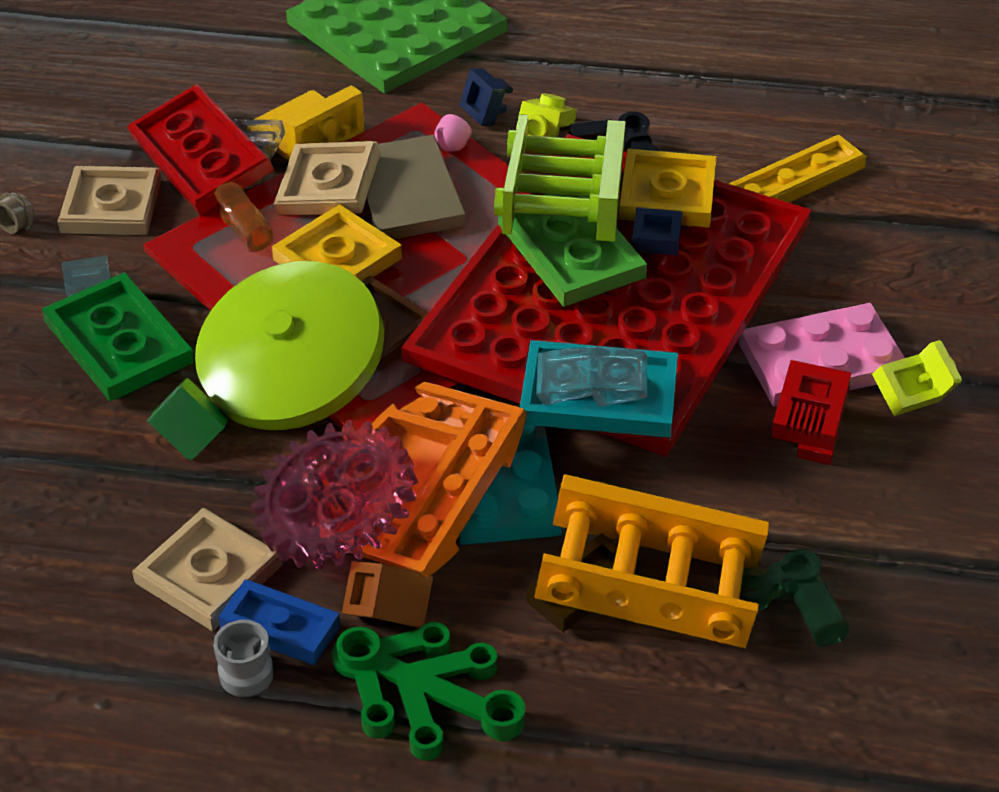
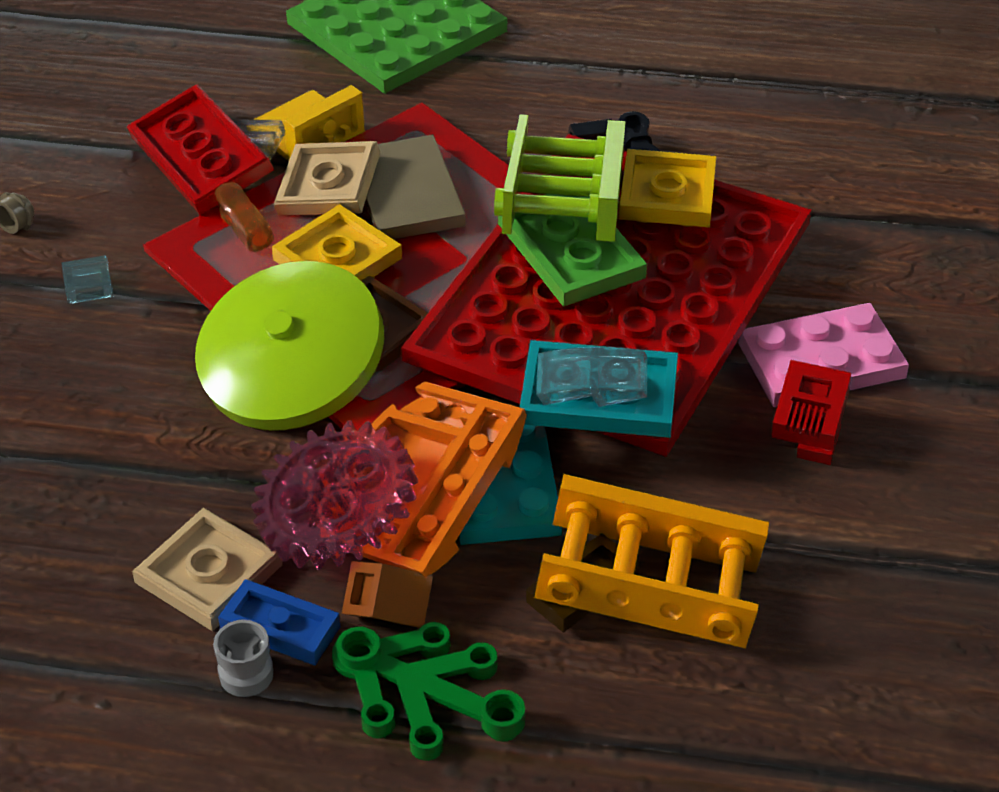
(110, 200): tan tile -> none
(117, 336): green plate -> none
(188, 419): green panel -> none
(452, 133): bright pink hinge -> none
(484, 96): dark blue tile -> none
(547, 115): neon yellow bracket -> none
(656, 231): dark blue plate -> none
(800, 579): clear green bar -> none
(805, 170): yellow tile -> none
(918, 379): neon yellow bracket -> none

